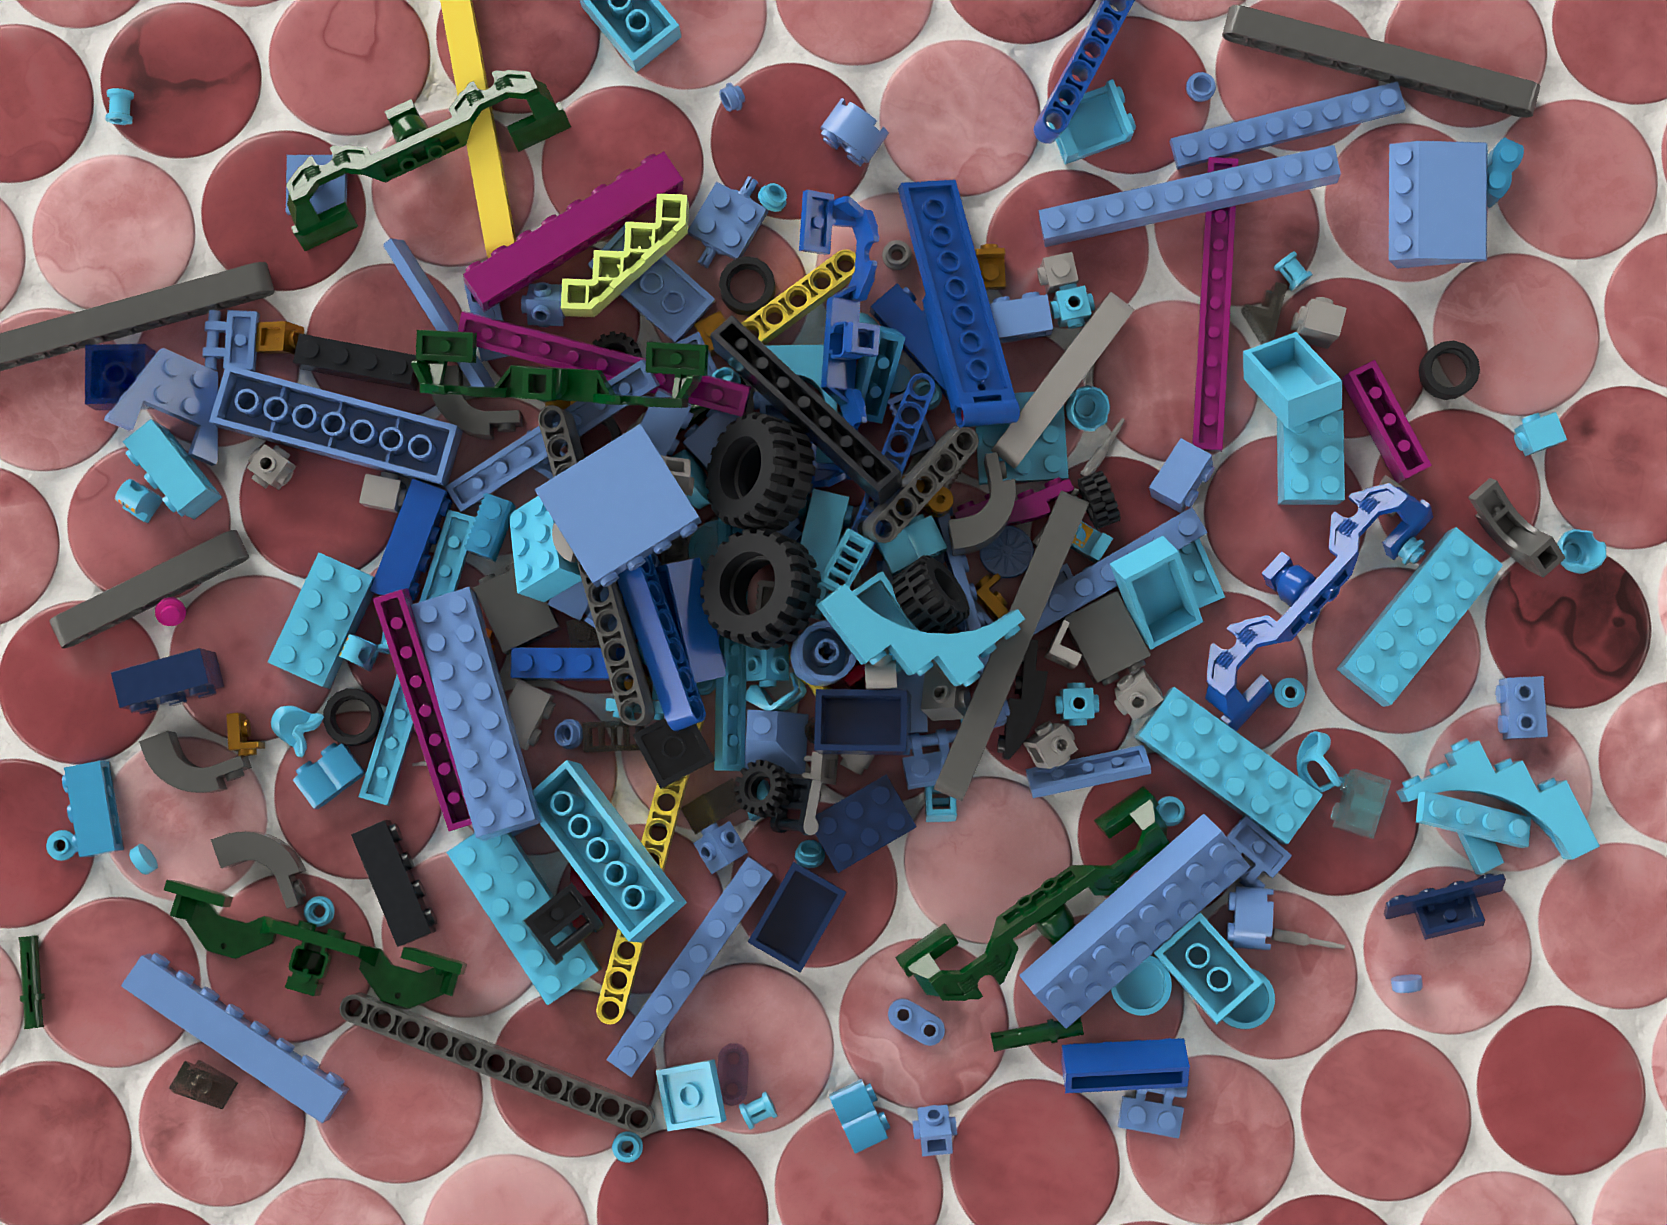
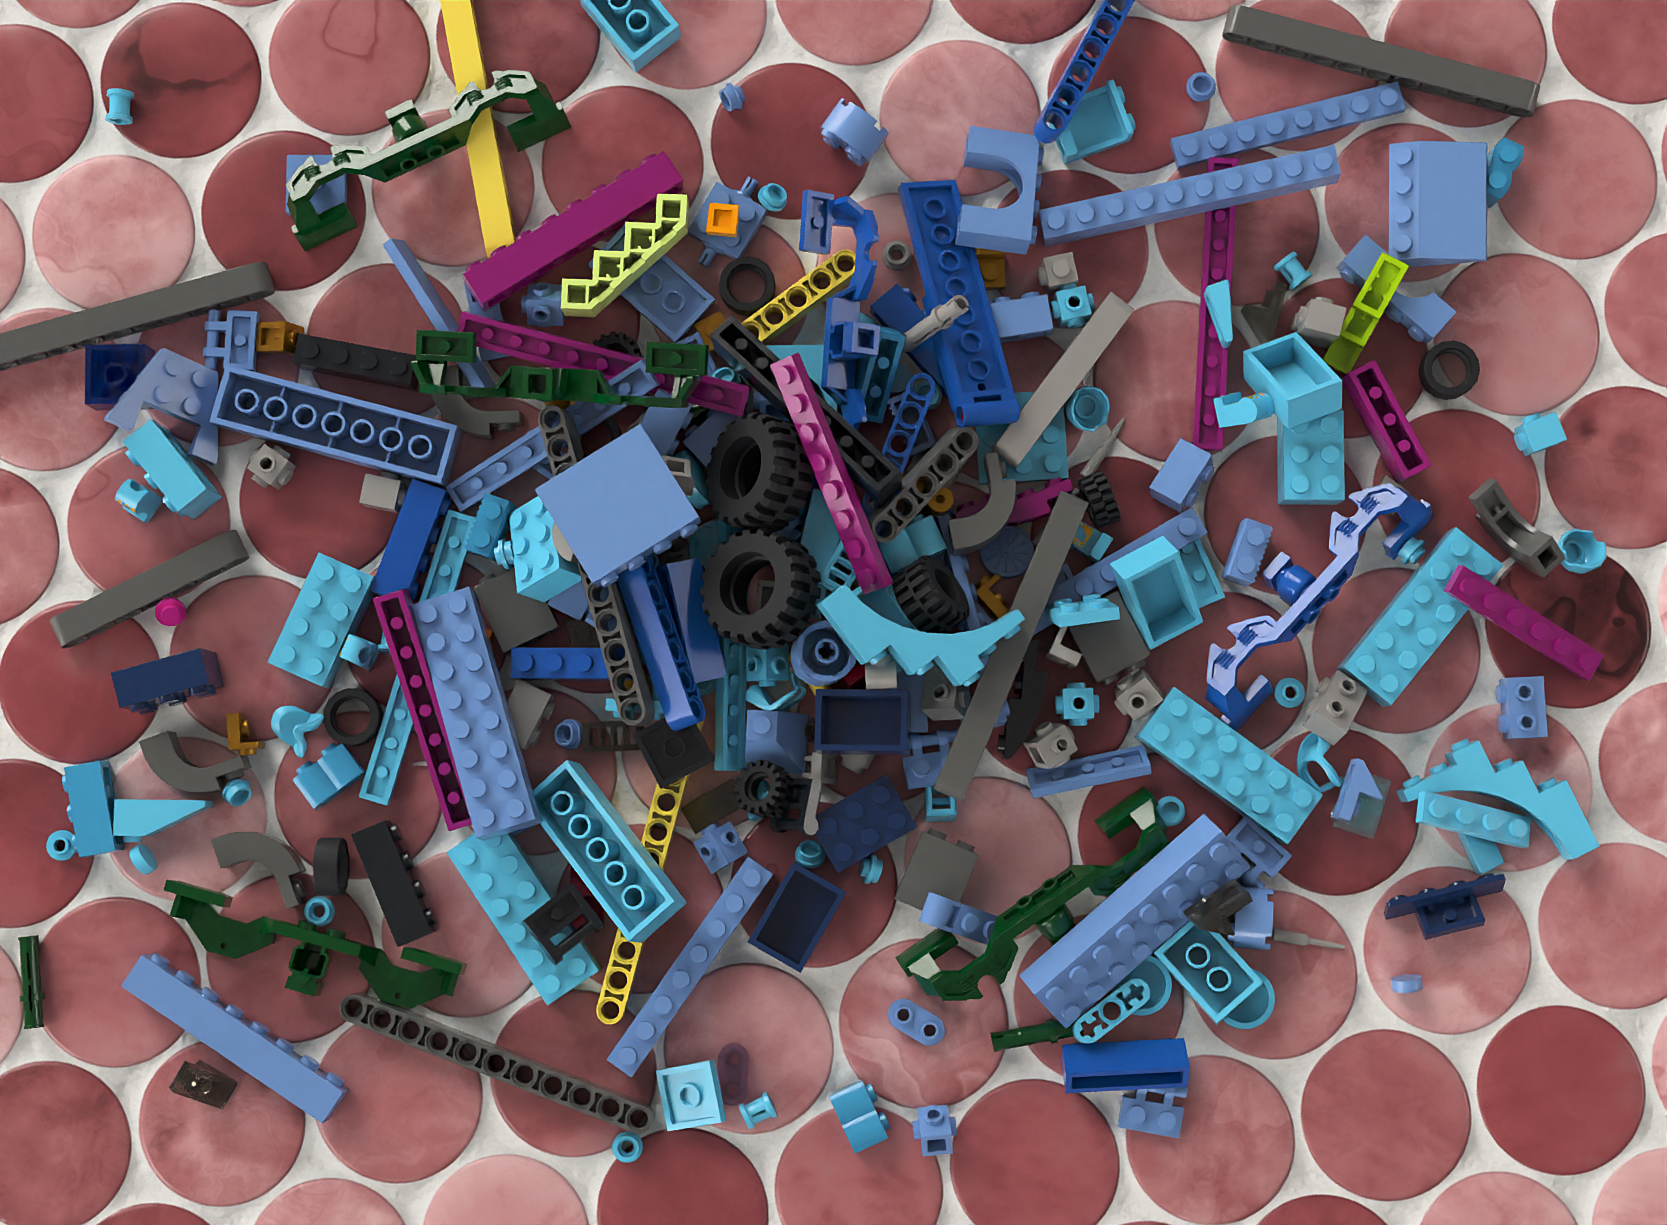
(151, 817): none -> medium azure slope
(237, 792): none -> medium azure plate
(331, 866): none -> black tyre
(504, 554): none -> medium azure plate
(723, 220): none -> light orange plate
(831, 473): none -> magenta plate
(870, 869): none -> medium azure plate
(936, 868): none -> dark grey brick
(940, 318): none -> light grey pin
(958, 918): none -> medium blue plate
(1017, 158): none -> medium blue arch
(1090, 610): none -> medium azure plate
(1134, 1003): none -> medium azure beam
(1212, 911): none -> clear smoke slope
(1219, 306): none -> medium azure slope
(1235, 410): none -> medium azure leg
(1246, 552): none -> medium blue brick
(1334, 707): none -> light grey brick
(1356, 782): none -> medium blue slope
(1365, 313): none -> lime slope
(1420, 315): none -> medium blue arch
(1523, 622): none -> magenta plate

